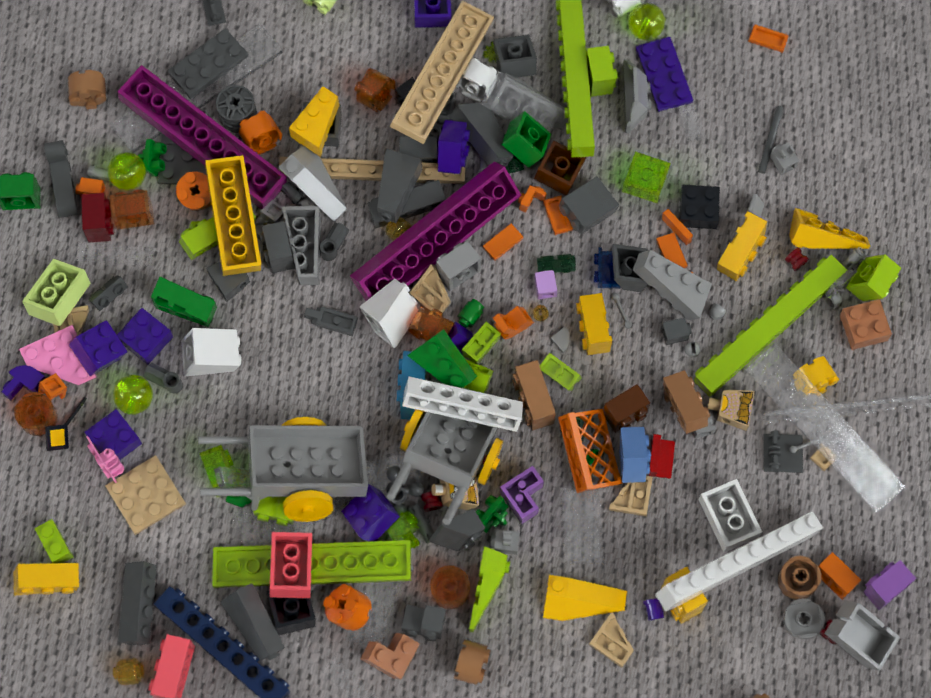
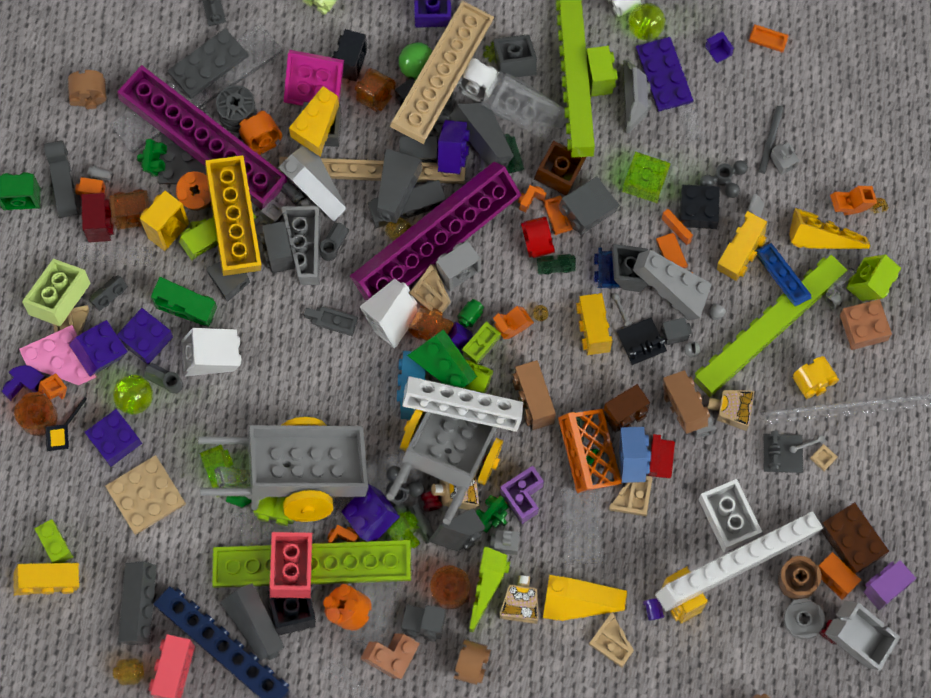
(107, 461): bright pink hinge -> none
(126, 171): clear neon green piece -> none
(164, 220): none -> yellow brick
(307, 75): none -> dark pink plate
(346, 534): none -> orange bracket
(353, 51): none -> black brick
(413, 59): none -> bright green piece
(503, 242): orange tile -> none
(520, 602): none -> torso
(526, 139): green brick -> none
(538, 237): none -> red brick
(545, 284): lavender panel -> none
(560, 372): lime hinge -> none
(561, 339): light grey tile -> none
(642, 341): none -> black hinge
(719, 47): none -> dark purple panel
(732, 190): none -> dark grey piece
(783, 274): none -> blue tile
(796, 259): dark red wheel -> none
(825, 427): clear plate -> none
(854, 538): none -> reddish brown brick
(855, 201): none -> orange brick
(858, 255): light grey pin -> none
(880, 203): none -> clear yellow hinge

